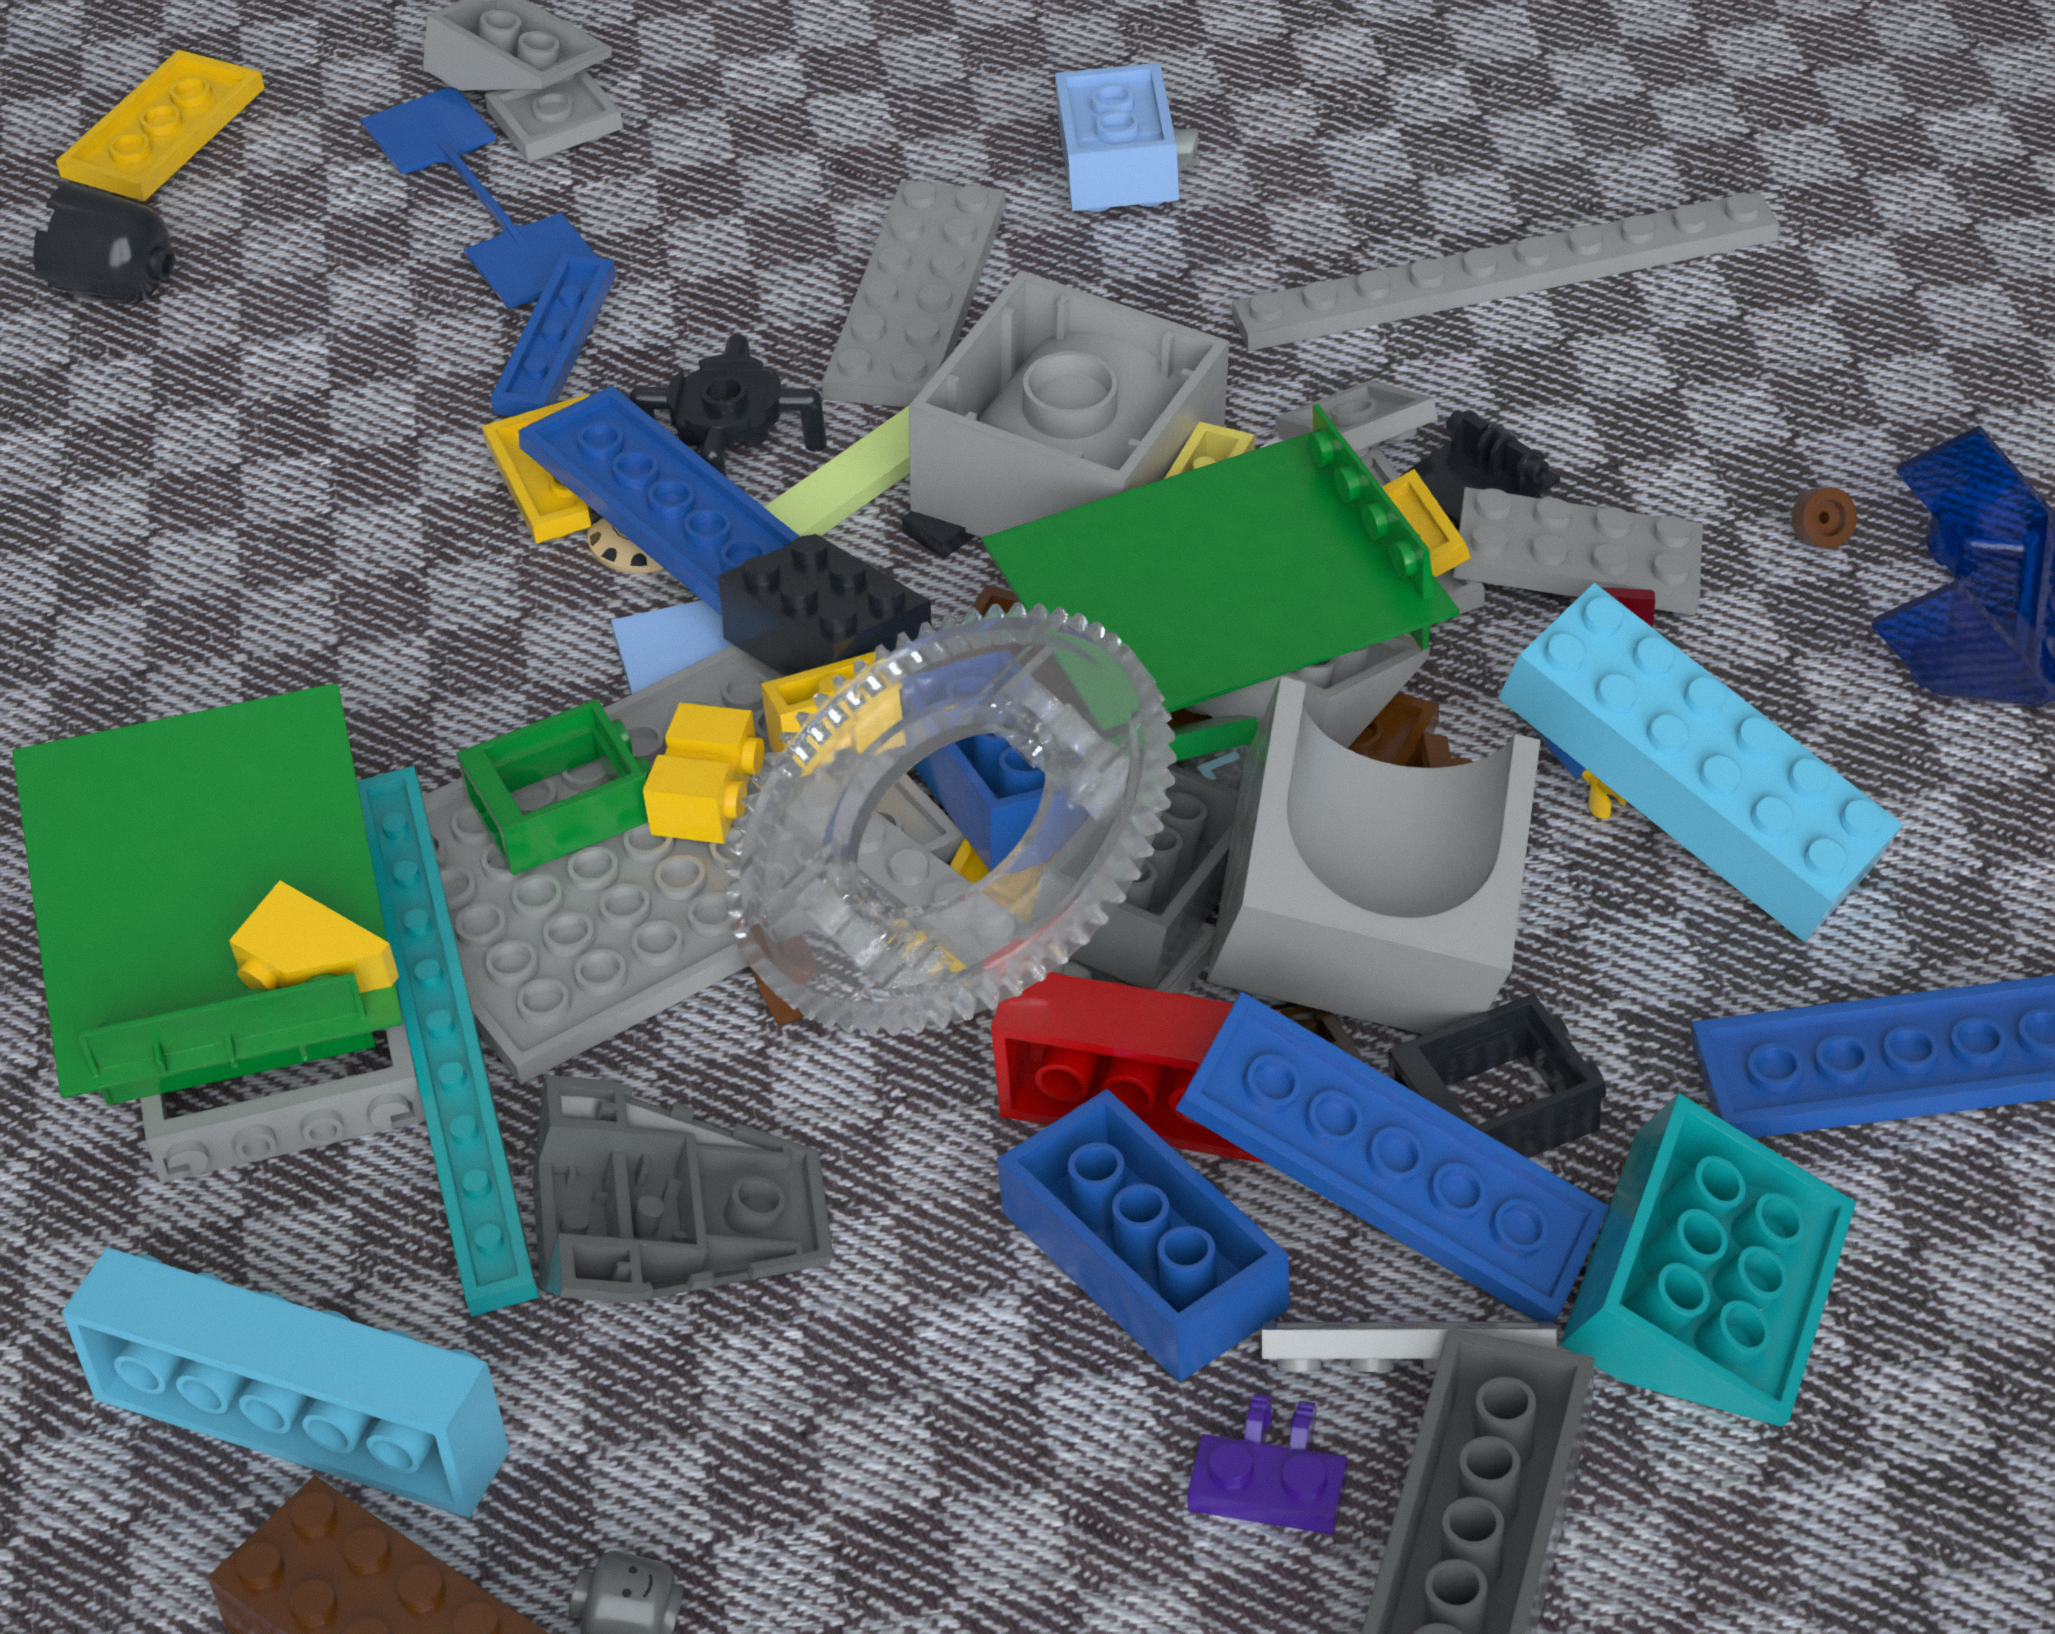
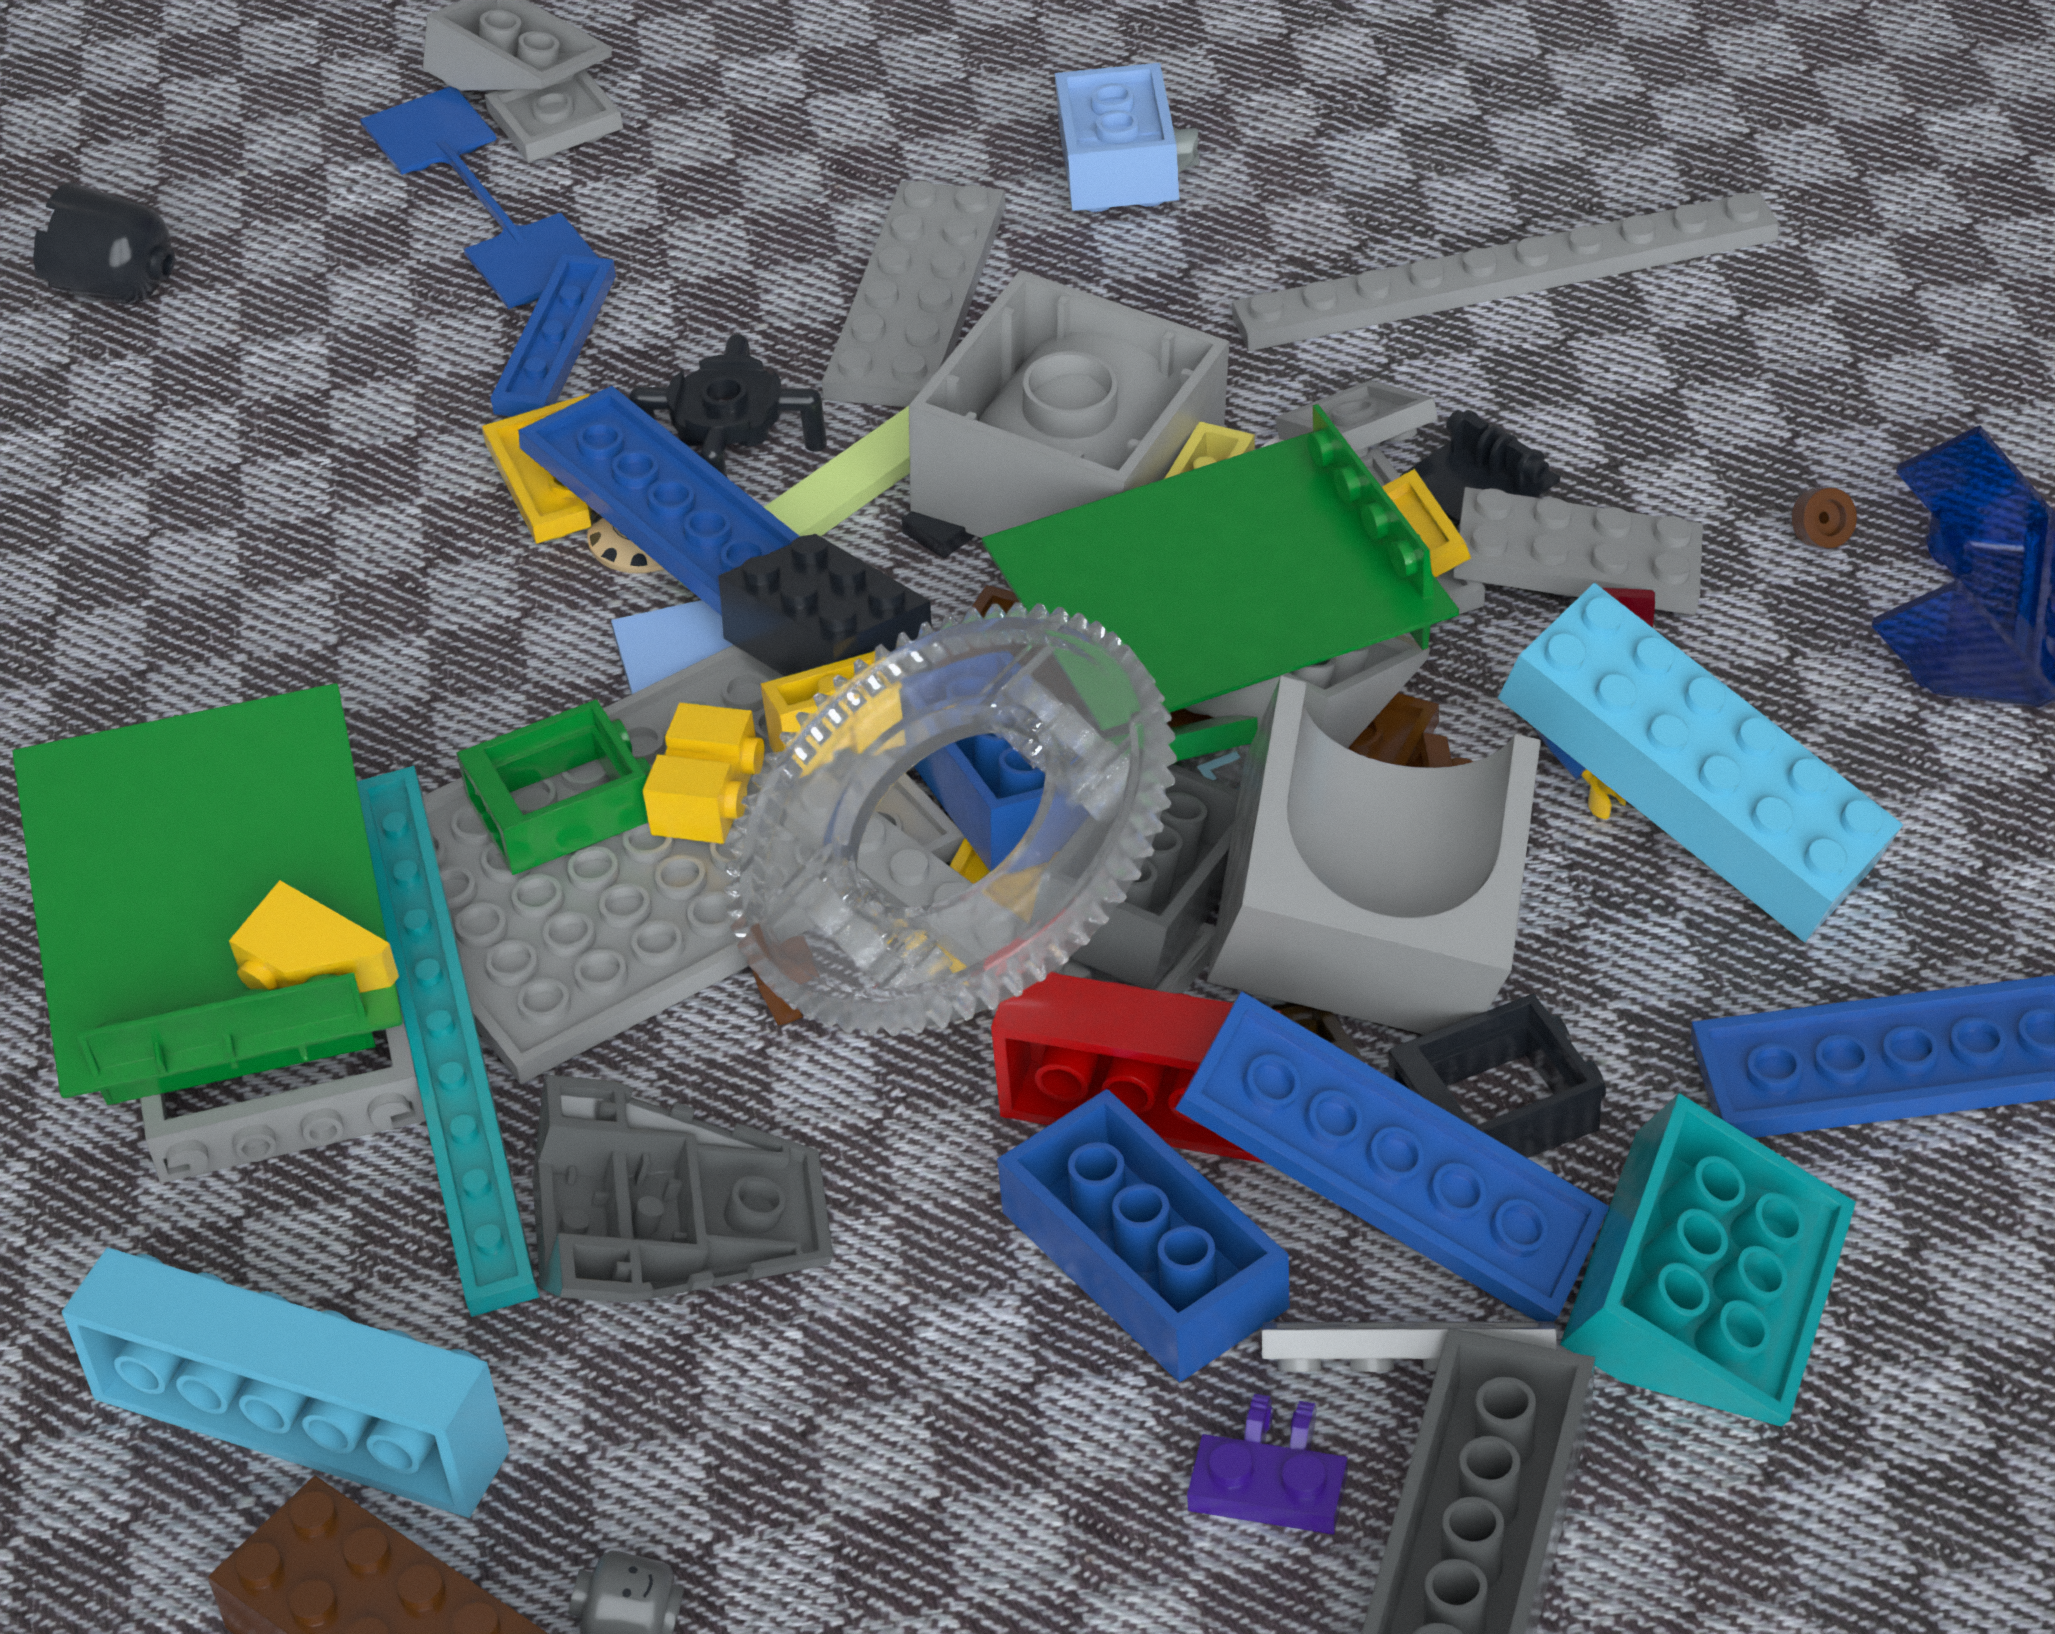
(160, 125): yellow plate -> none

